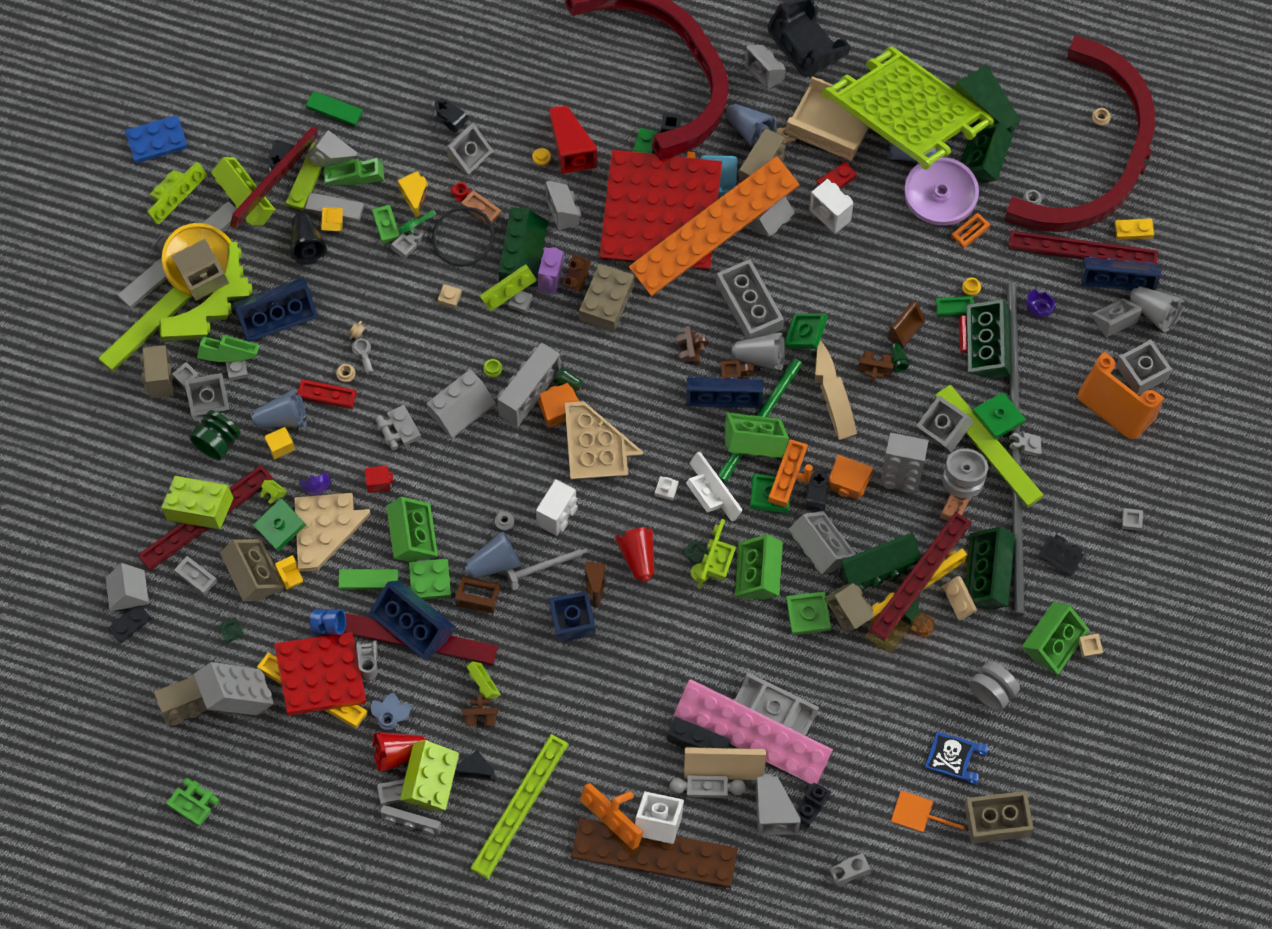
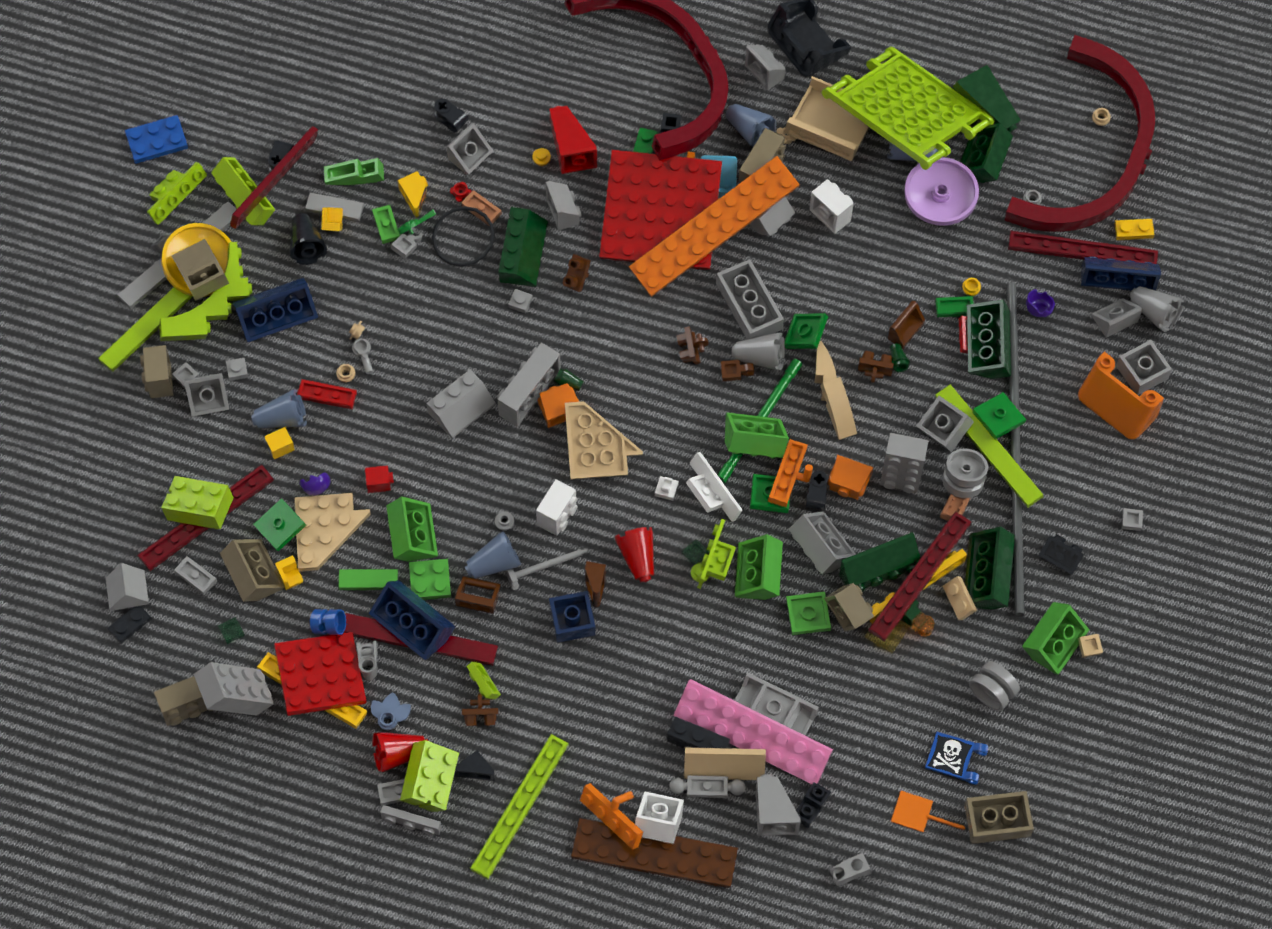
(188, 806): bright green plate -> none
(214, 435): dark green wheel -> none
(227, 349): bright green slope -> none
(274, 489): lime tile -> none
(304, 184): lime plate -> none
(330, 151): light grey slope -> none
(334, 108): green tile -> none
(402, 423): light grey plate -> none
(449, 296): tan plate -> none
(492, 368): lime plate -> none
(508, 287): lime plate -> none
(550, 270): medium lavender torso -> none
(606, 298): dark tan brick -> none
(724, 392): dark blue slope -> none
(840, 176): red plate -> none
(959, 240): orange tile -> none
(1028, 443): light grey plate -> none

